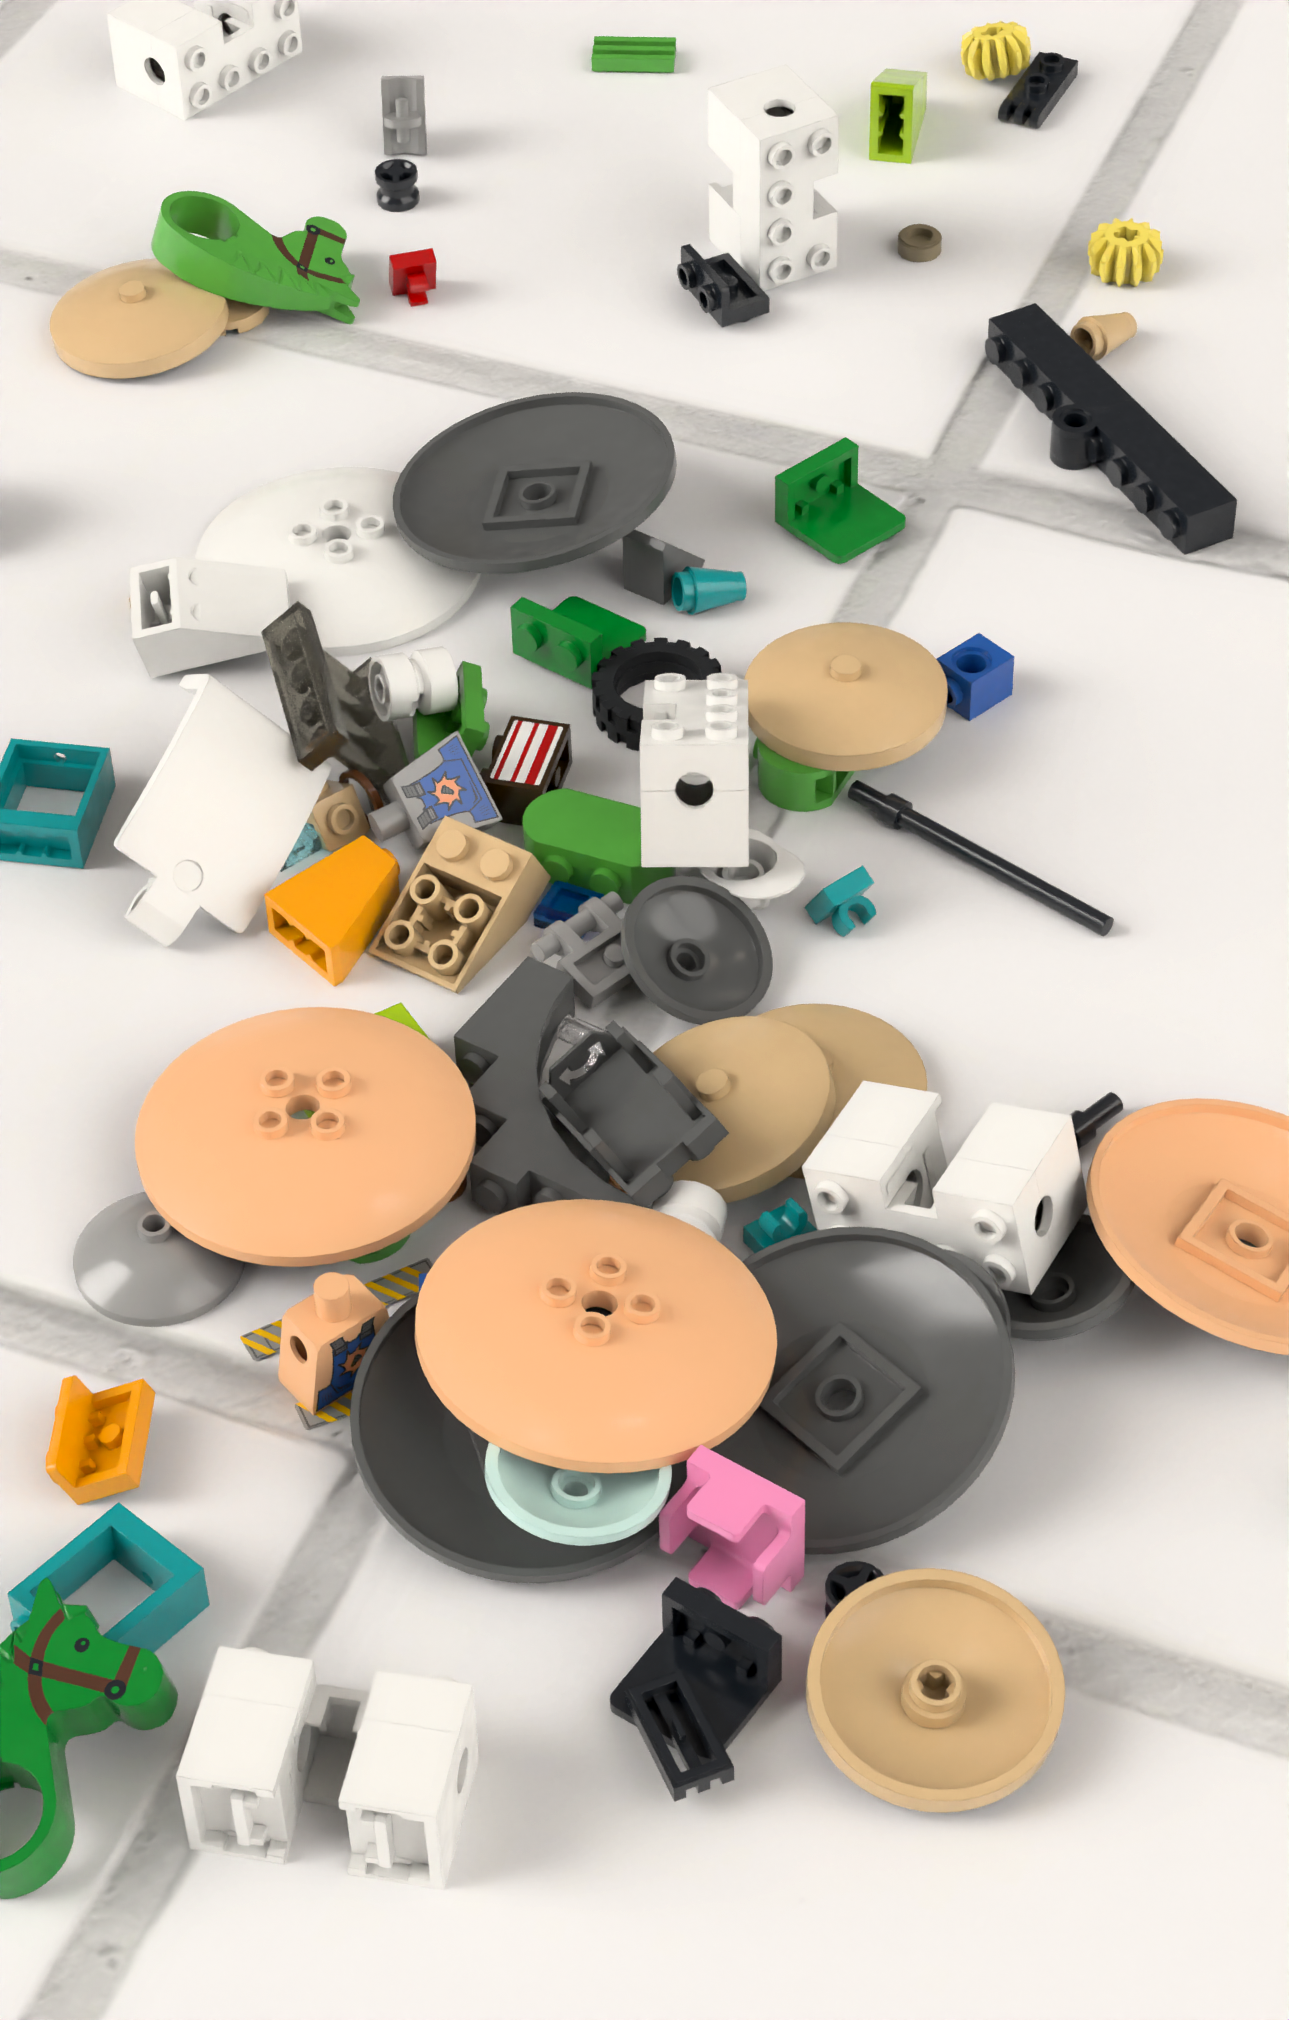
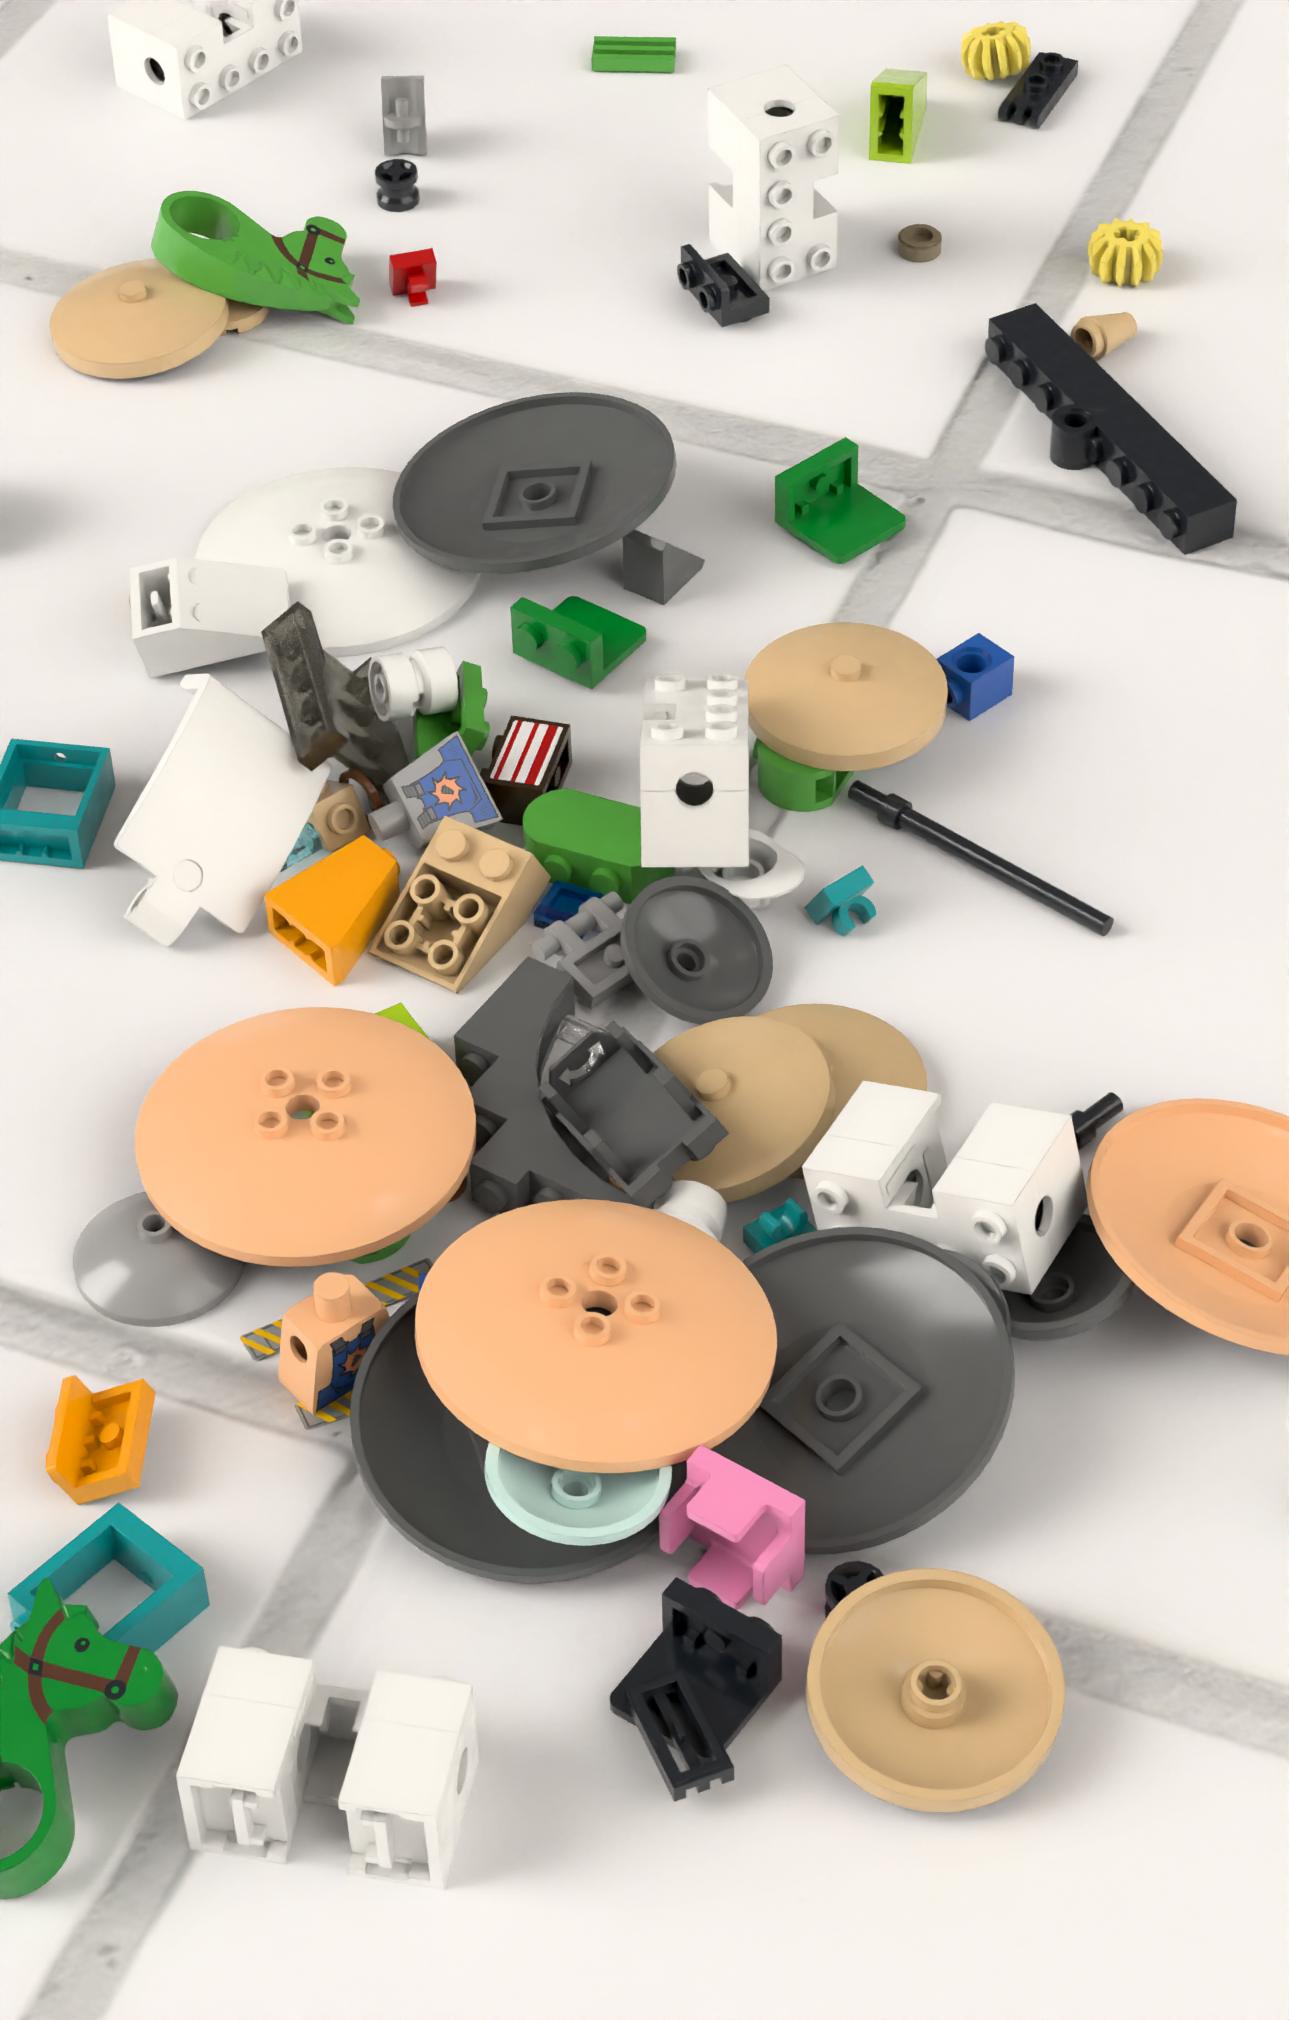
(633, 666): black tyre -> none
(706, 589): teal cone -> none

